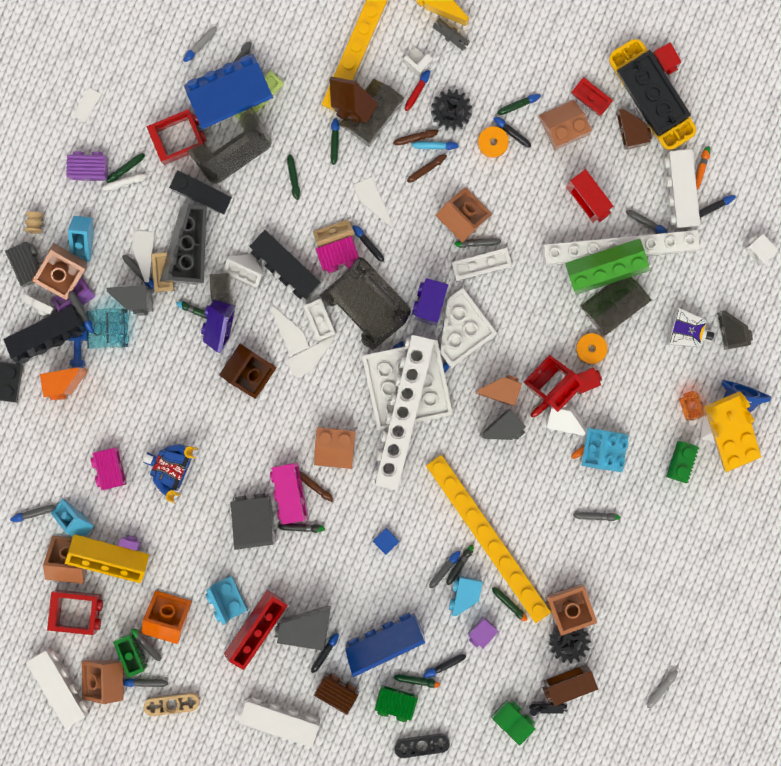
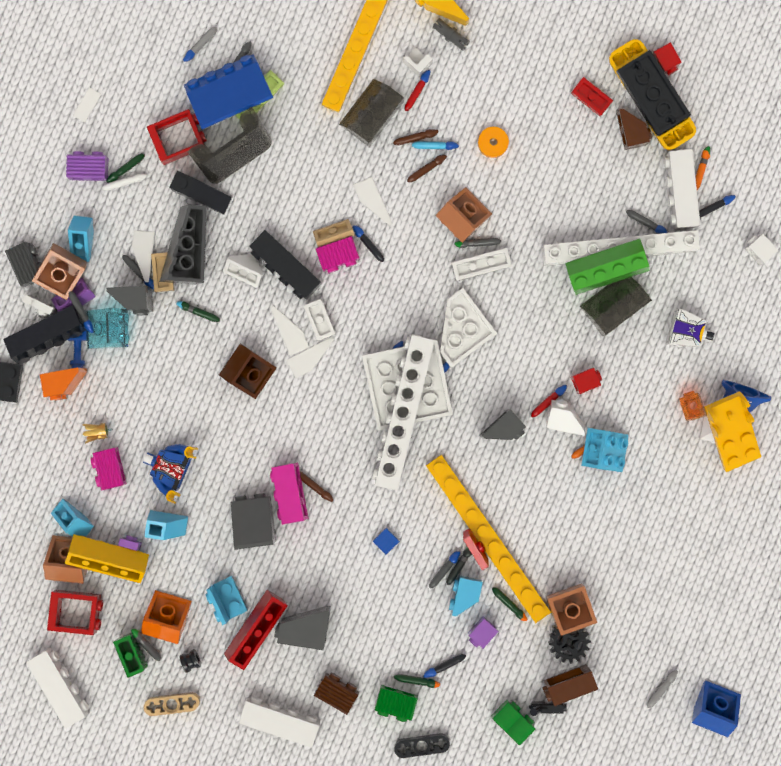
(33, 222): tan bush -> none
(33, 513): dark grey piece -> none
(96, 432): none -> pearl gold piece
(102, 681): nougat slope -> none
(145, 682): dark grey piece -> none
(165, 525): none -> medium azure slope
(190, 661): none -> black wheel
(218, 325): dark purple slope -> none
(220, 288): clear smoke slope -> none
(293, 177): dark green piece -> none
(301, 527): pearl dark grey piece -> none
(323, 655): black piece -> none
(334, 141): dark green piece -> none
(334, 447): nougat slope -> none
(351, 100): reddish brown slope -> none
(368, 302): clear smoke windscreen -> none
(384, 643): blue slope -> none
(431, 301): dark purple brick -> none
(459, 105): black gear -> none
(476, 548): none -> plate
(502, 390): nougat slope -> none
(512, 132): black piece -> none
(518, 104): dark green piece -> none
(562, 391): red window -> none
(565, 124): nougat slope -> none
(589, 196): red window -> none
(596, 516): dark grey piece -> none
(599, 352): light orange piece -> none
(682, 462): green brick -> none
(717, 709): none -> blue slope
(733, 331): clear smoke slope -> none

